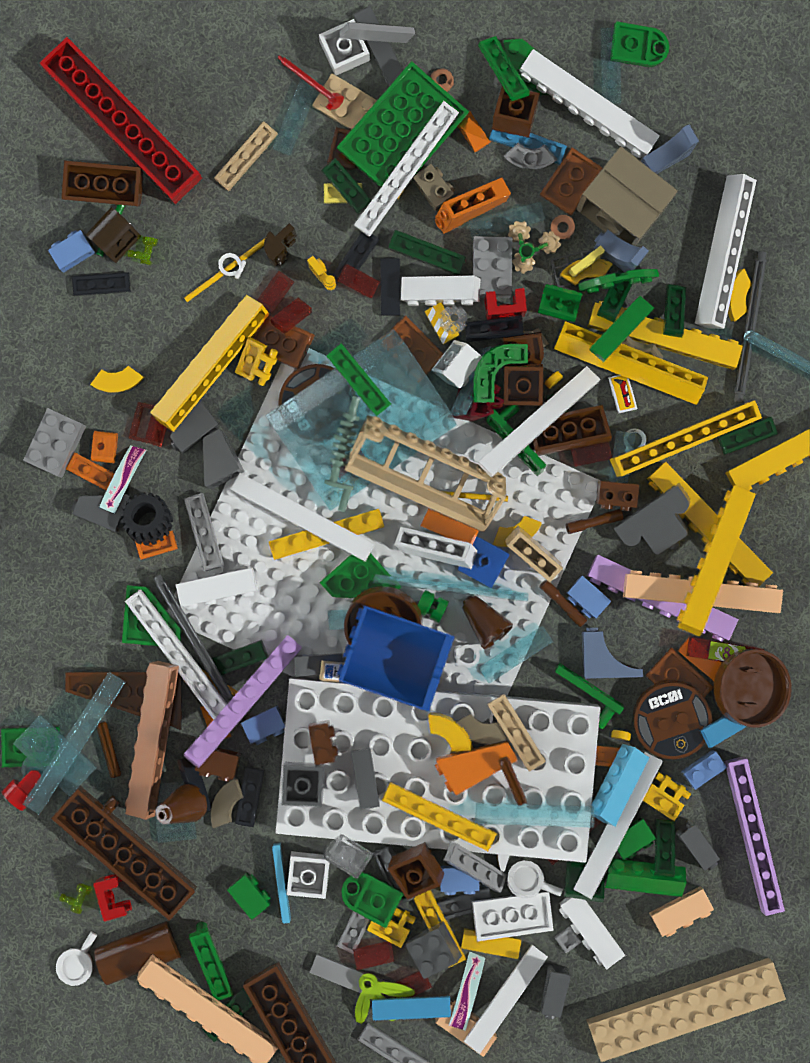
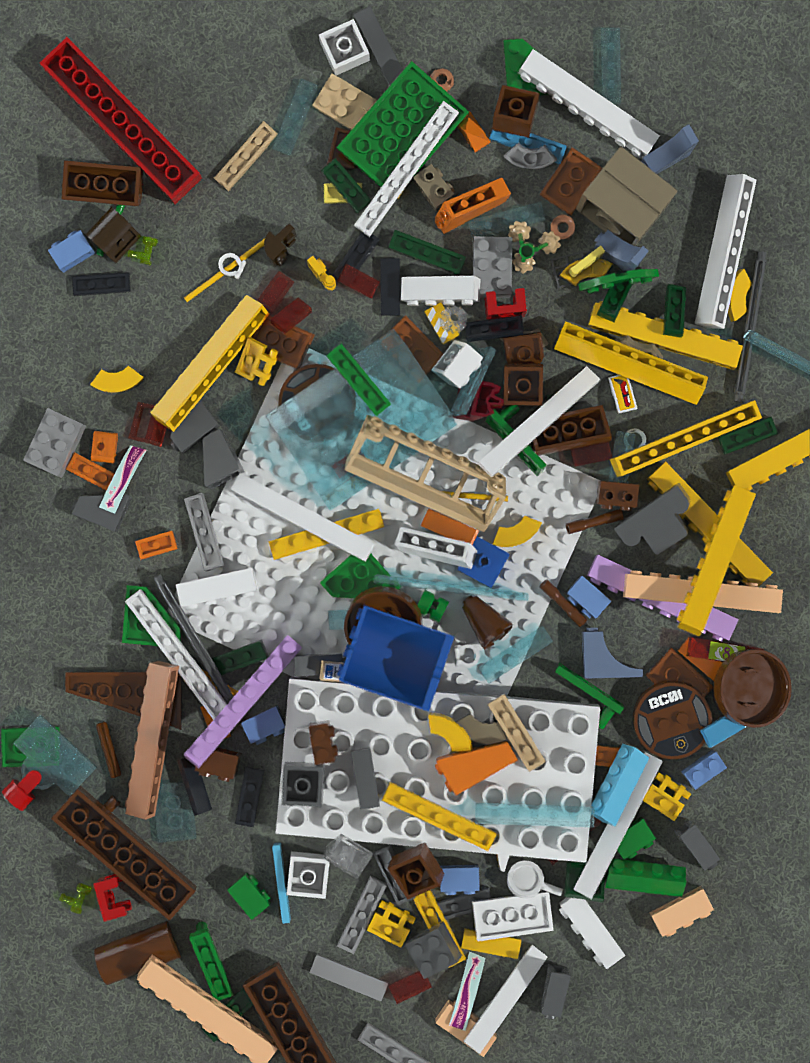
(74, 743): clear light blue tile -> none
(76, 964): white piece -> none
(138, 507): black tyre -> none
(182, 806): reddish brown cone -> none
(224, 803): dark tan tile -> none
(334, 98): red piece -> none
(340, 453): sand green piece -> none
(373, 898): green tile -> none
(373, 955): clear red plate -> none
(375, 992): lime plant -> none
(376, 32): light grey tile -> none
(411, 1008): dark azure tile -> none
(475, 867): light grey tile -> none
(490, 364): green plate -> none
(503, 68): green tile -> none
(512, 780): reddish brown axle -> none
(533, 553): tan brick -> none
(553, 379): yellow tile -> none
(560, 302): green bracket -> none
(567, 939): light grey tile -> none
(621, 329): green tile -> none
(622, 735): yellow tile -> none
(636, 45): green tile -> none
(664, 848): dark green tile -> none
(686, 1009): tan brick -> none
(754, 836): lavender brick -> none

